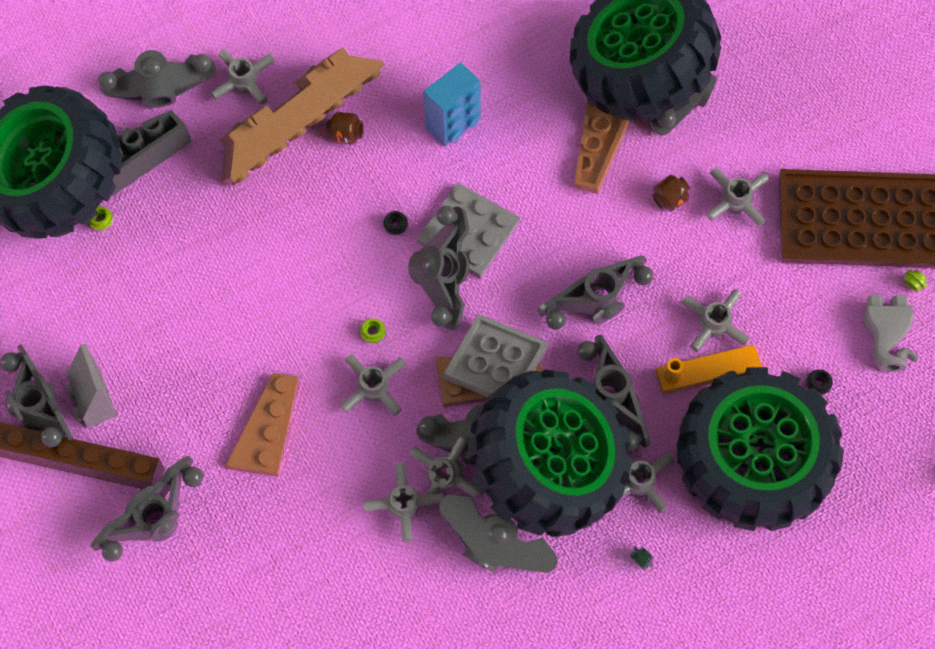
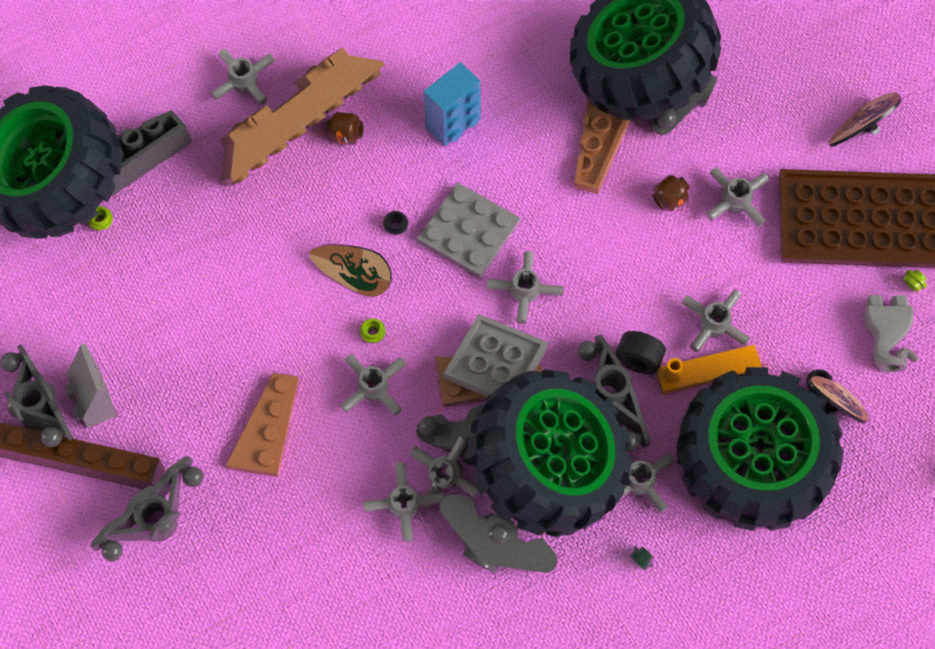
(156, 80): dark grey piece -> none
(354, 267): none -> shield
(443, 267): dark grey piece -> none
(525, 295): none -> light grey bar
(591, 303): dark grey piece -> none
(640, 352): none -> black tyre
(838, 397): none -> shield
(866, 118): none -> shield

